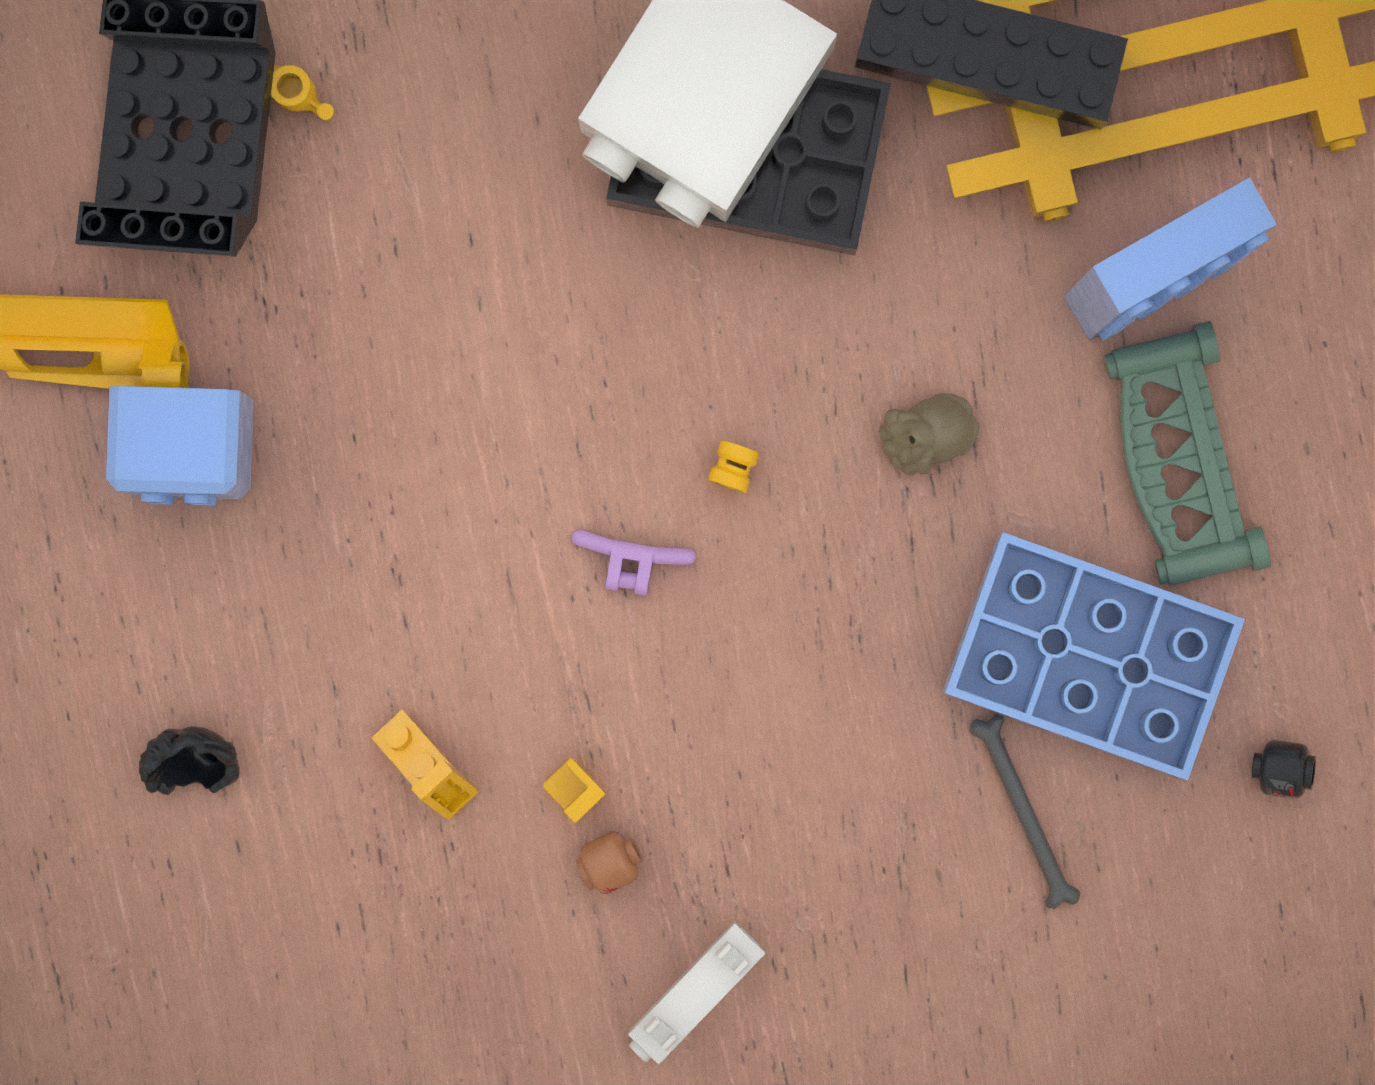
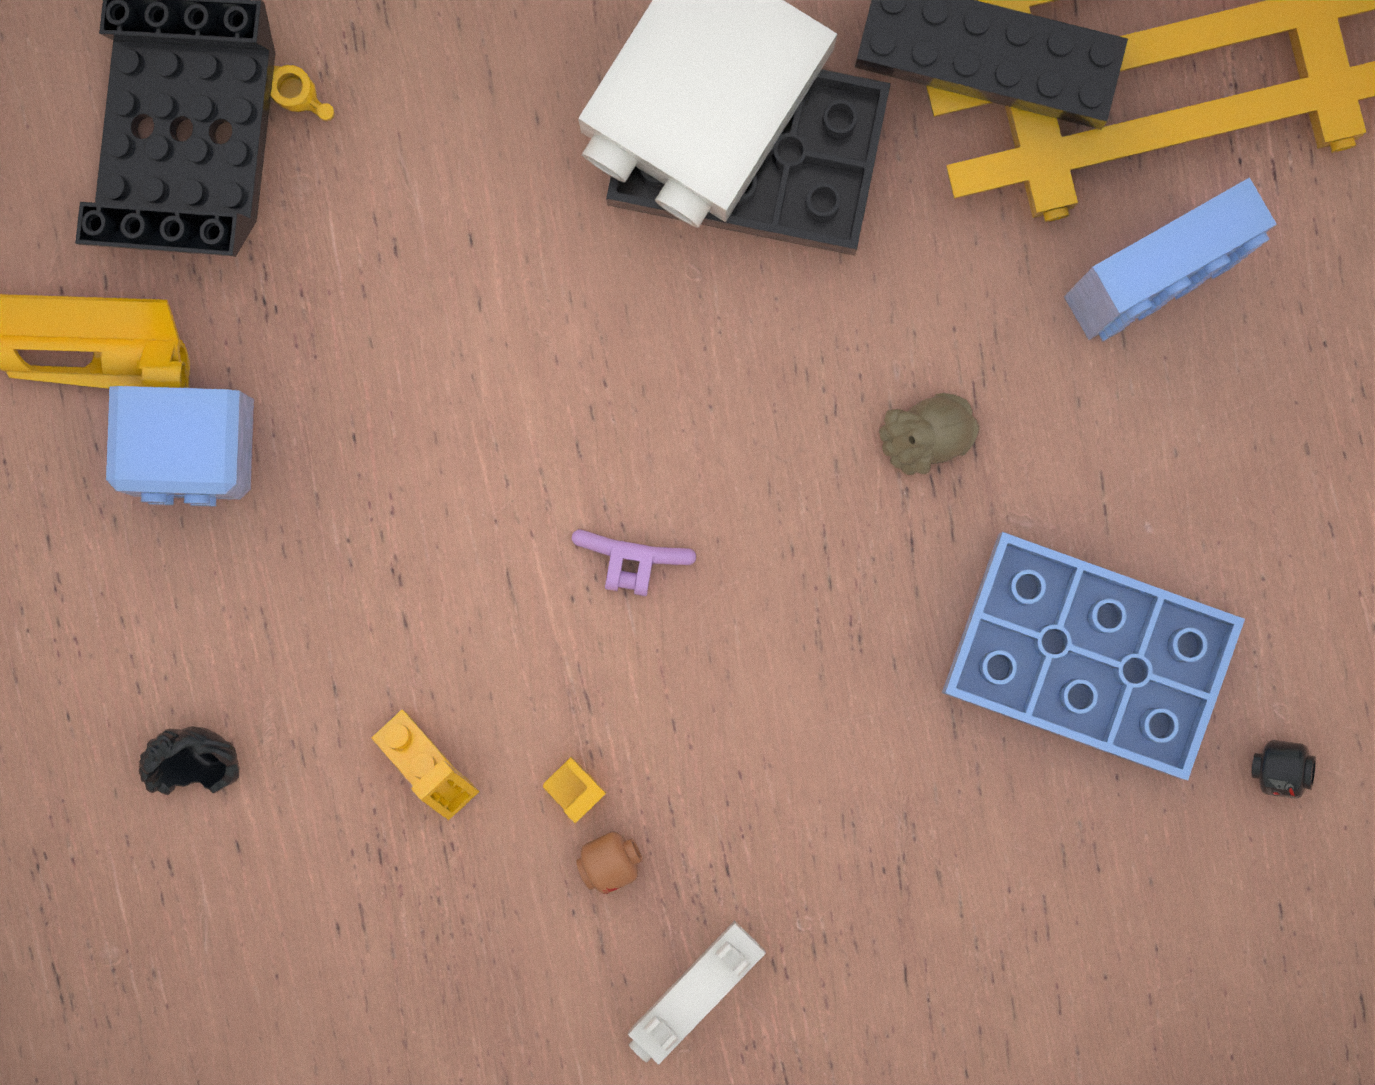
(729, 475): yellow wheel -> none
(990, 734): dark grey piece -> none
(1179, 365): sand green piece -> none

